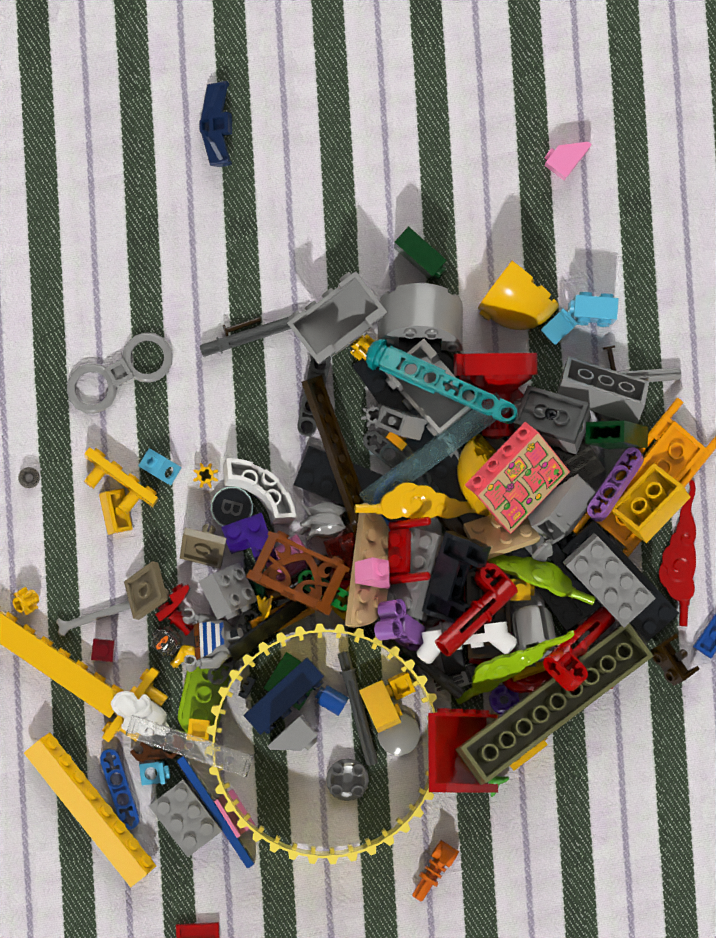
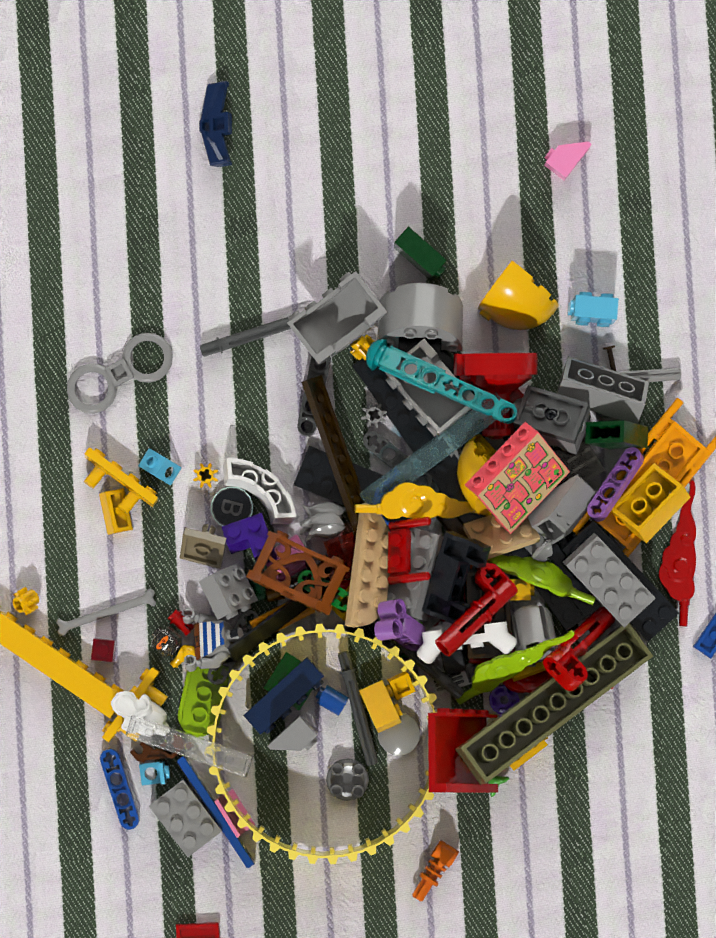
(22, 477): clear smoke plate -> none
(90, 809): yellow brick -> none
(146, 590): dark tan tile -> none
(177, 597): red slope -> none
(198, 728): yellow plate -> none
(241, 325): dark brown pin -> none
(248, 687): black tile -> none
(264, 606): yellow piece -> none
(373, 572): bright pink slope -> none
(396, 440): light orange plate -> none
(401, 422): light grey brick -> none
(559, 326): medium azure bracket -> none
(670, 661): dark brown window -> none

